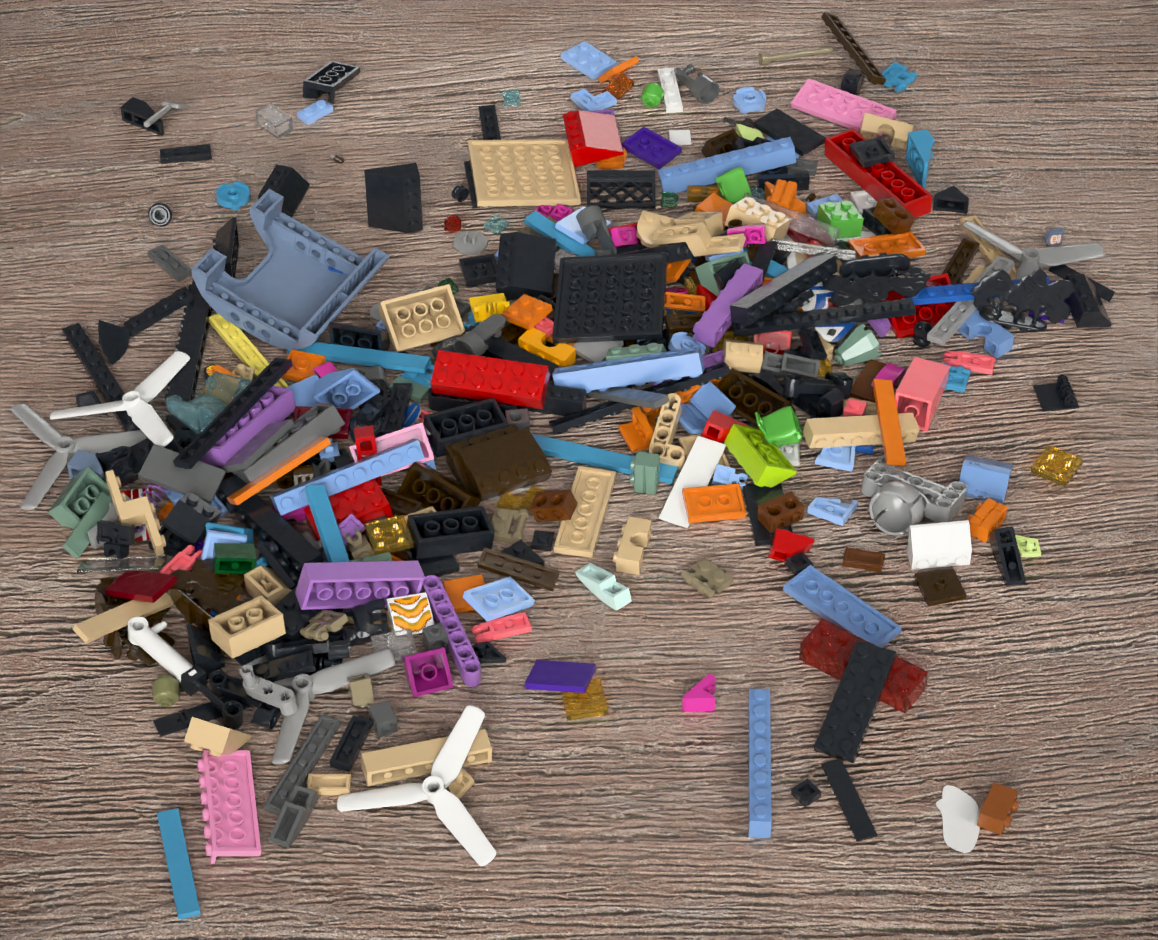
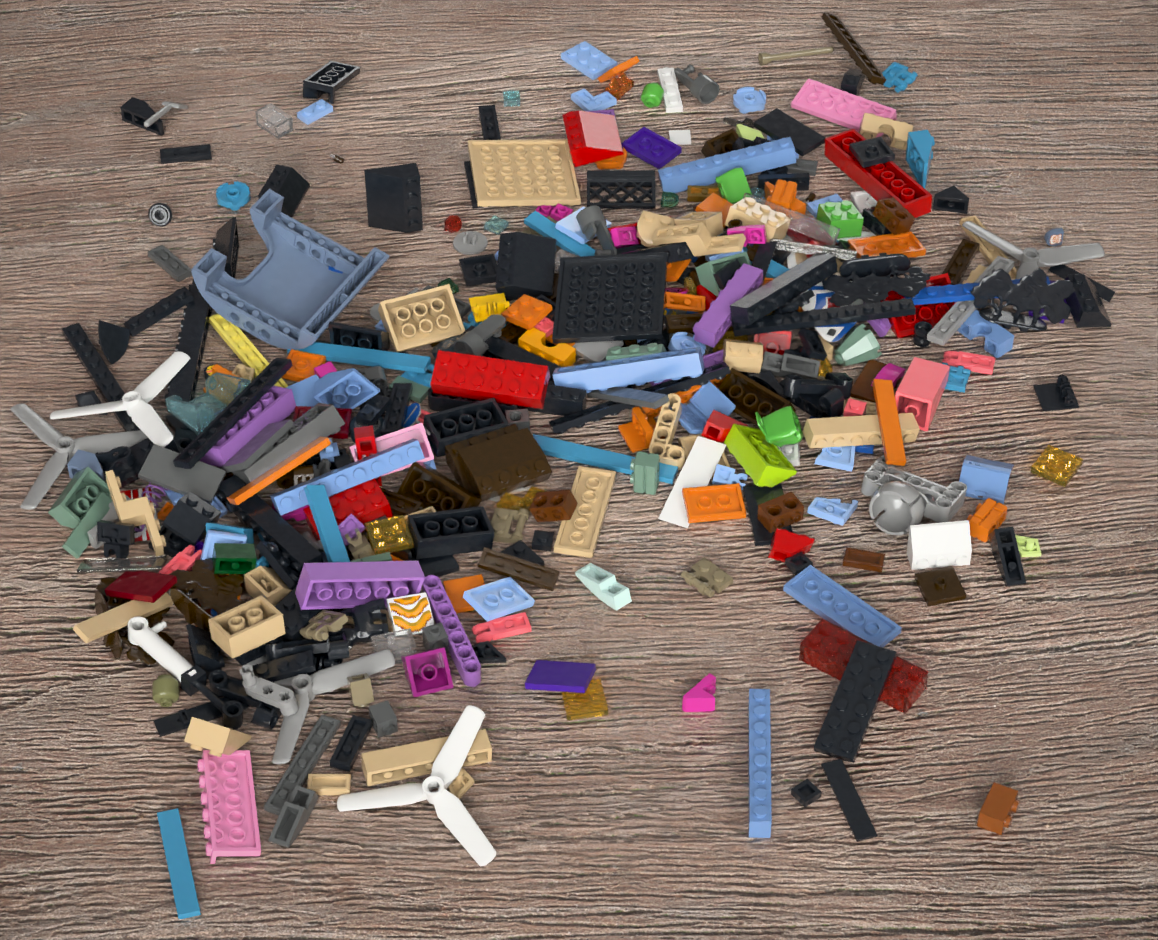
(460, 193): black bush -> none
(630, 556): tan arch -> none
(959, 819): white sticker -> none

